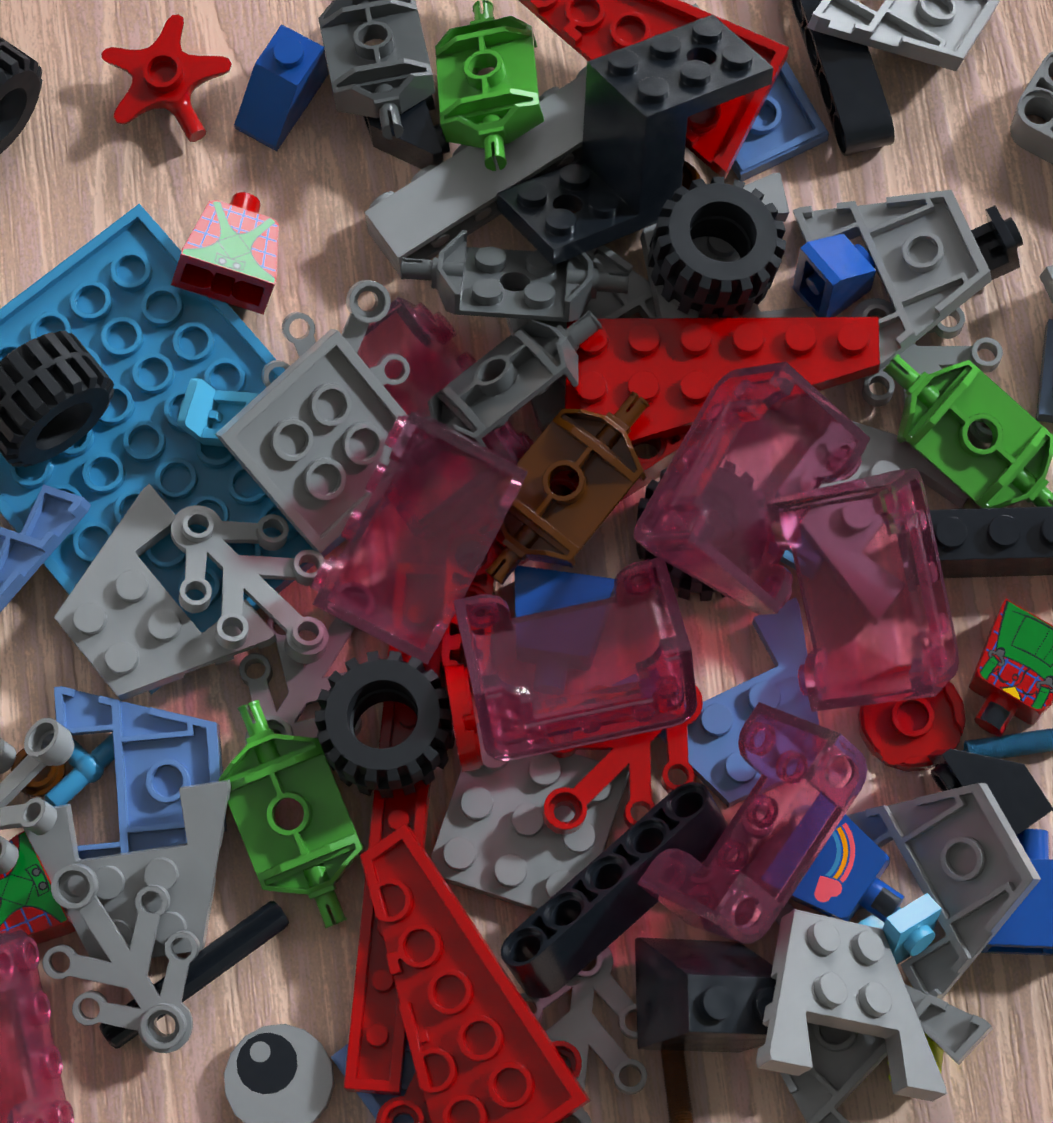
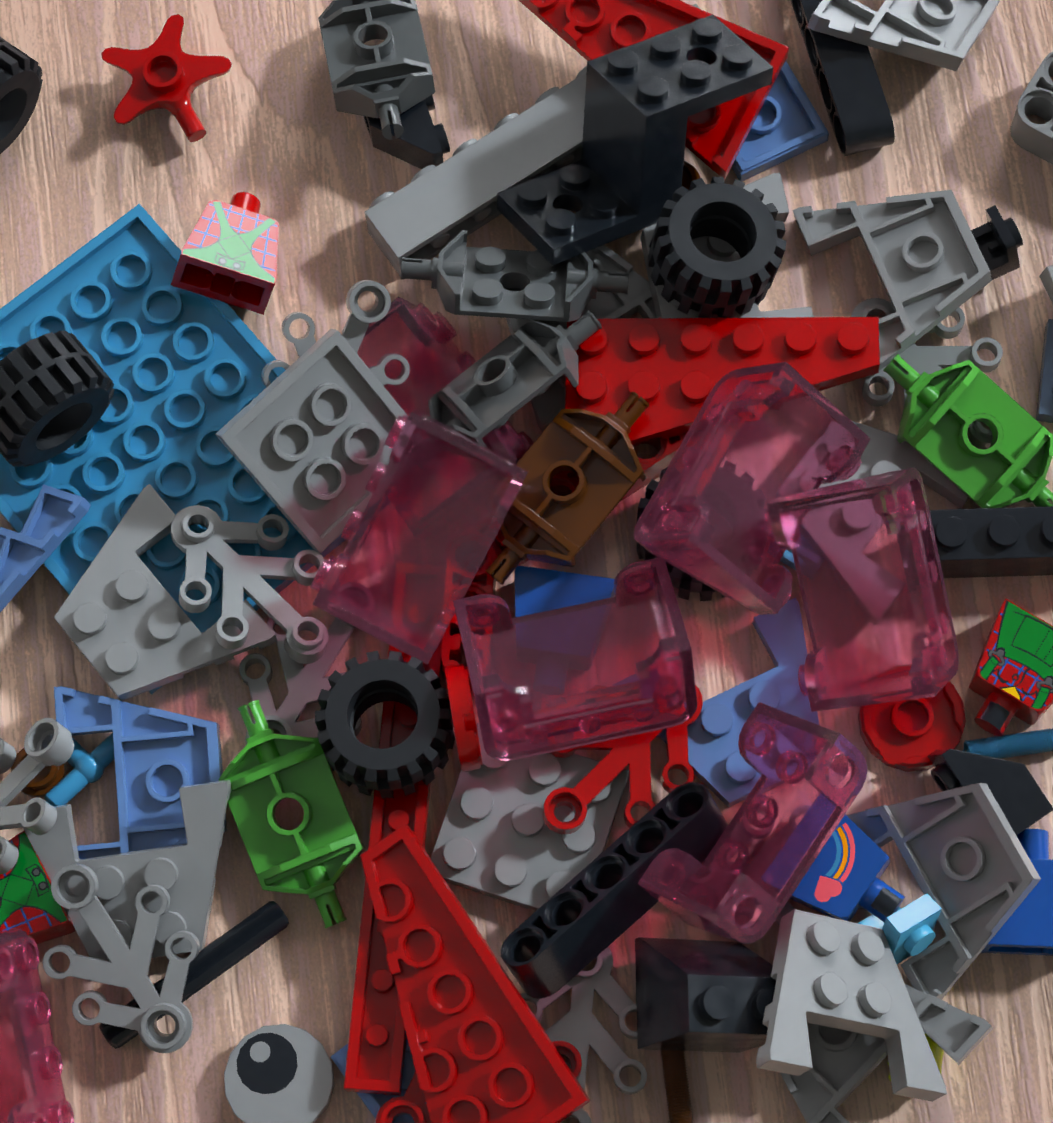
(208, 410): medium azure bracket -> none
(281, 87): blue slope -> none
(493, 106): bright green plate -> none
(833, 274): blue slope -> none

